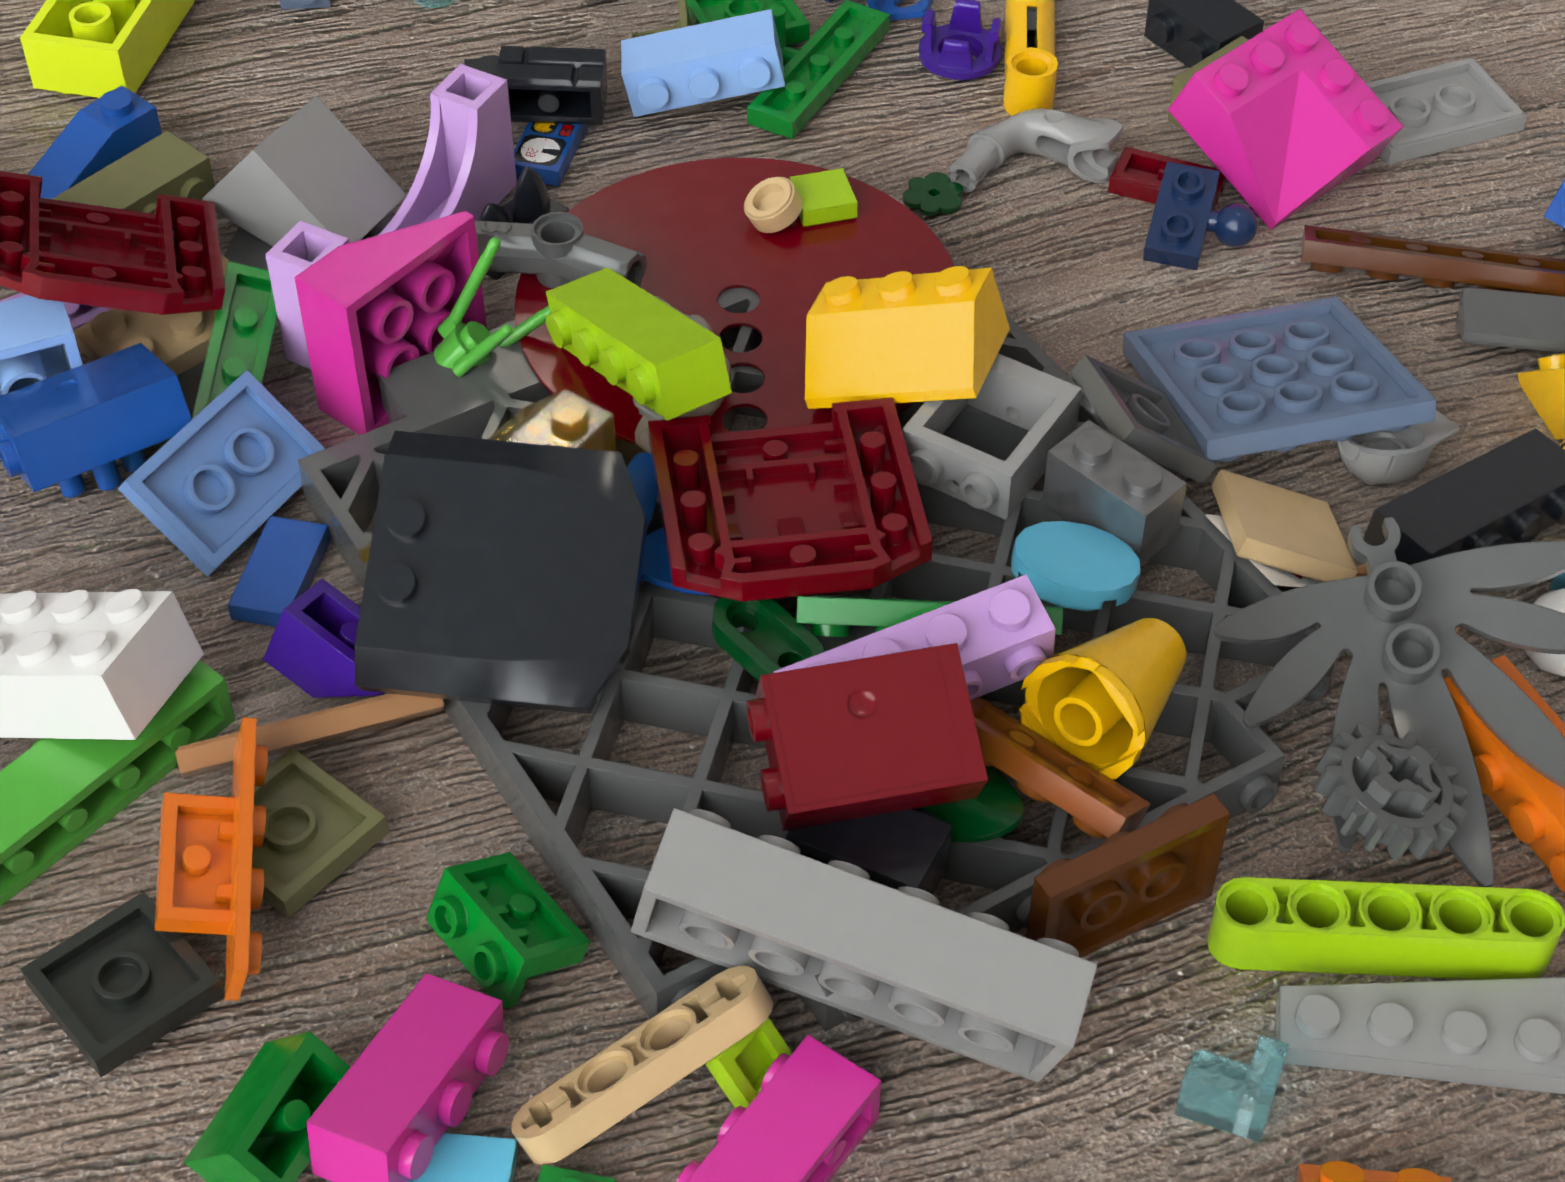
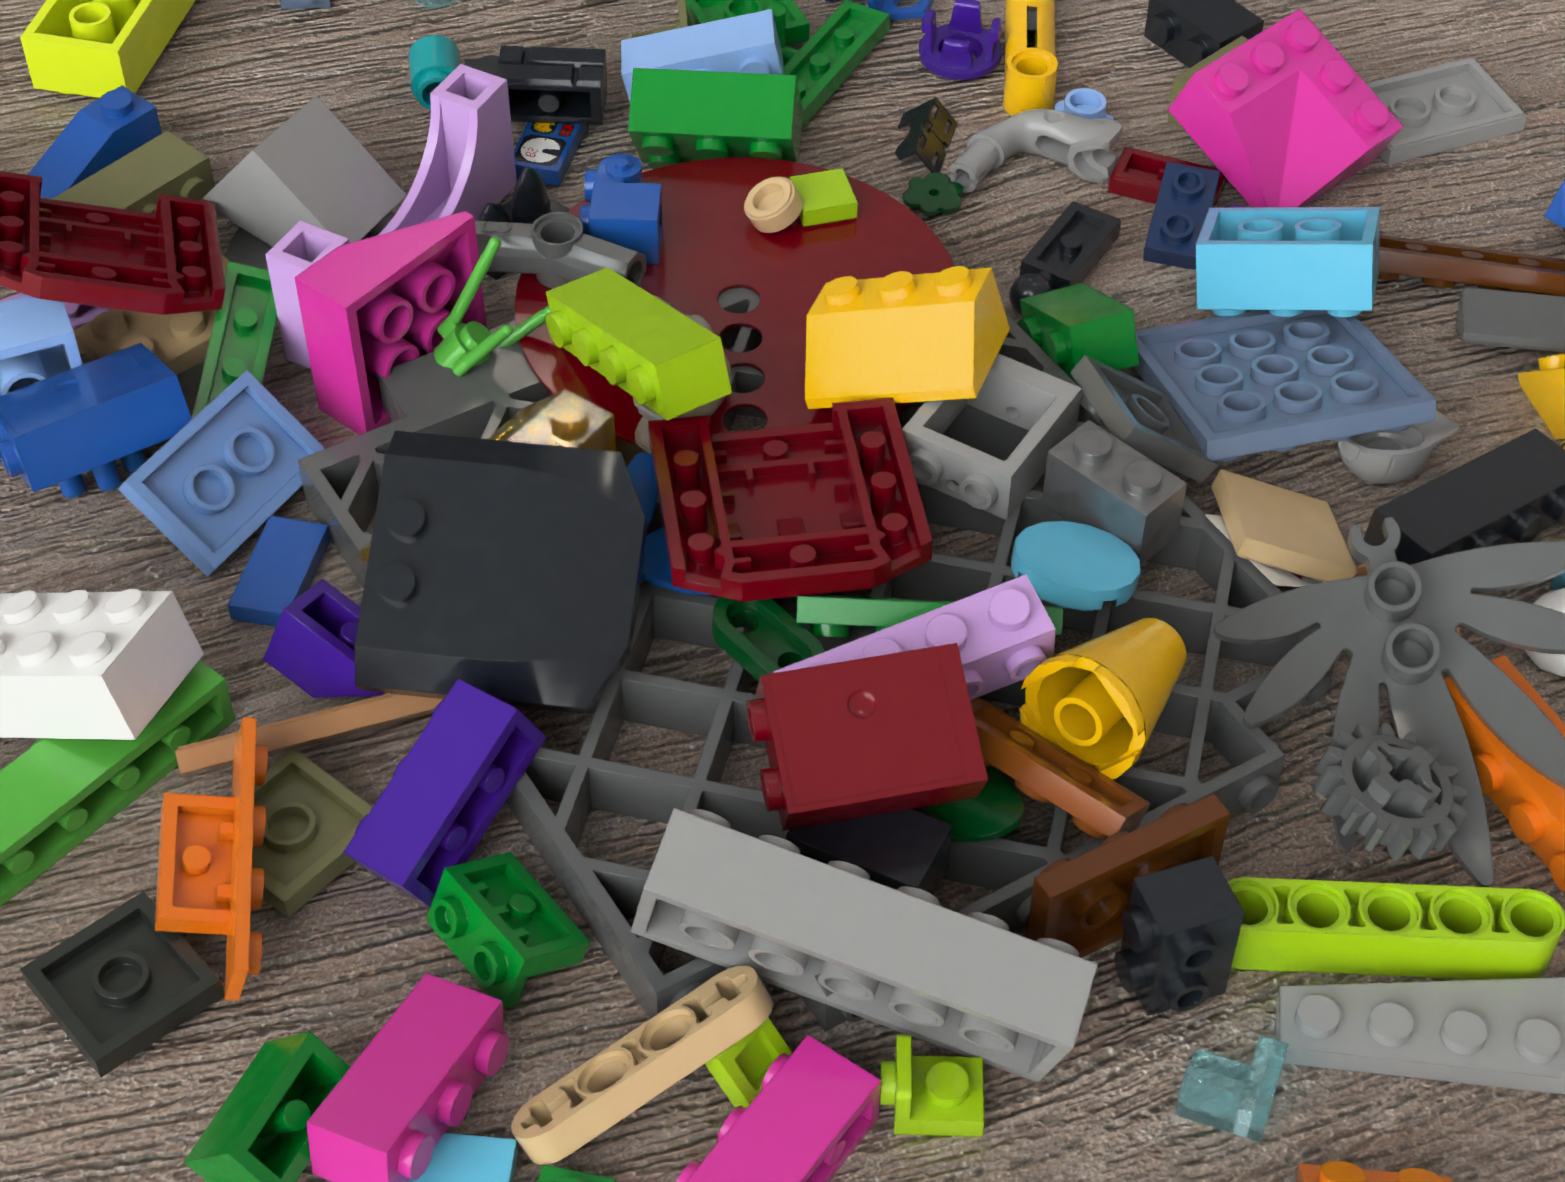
(429, 64): none -> teal brick
(445, 791): none -> dark purple brick
(623, 206): none -> blue brick
(713, 116): none -> green brick
(933, 138): none -> black piece
(933, 1093): none -> lime bracket
(1065, 252): none -> black plate
(1080, 323): none -> green brick
(1084, 103): none -> light blue plate
(1179, 936): none -> black brick
(1288, 260): none -> medium azure brick

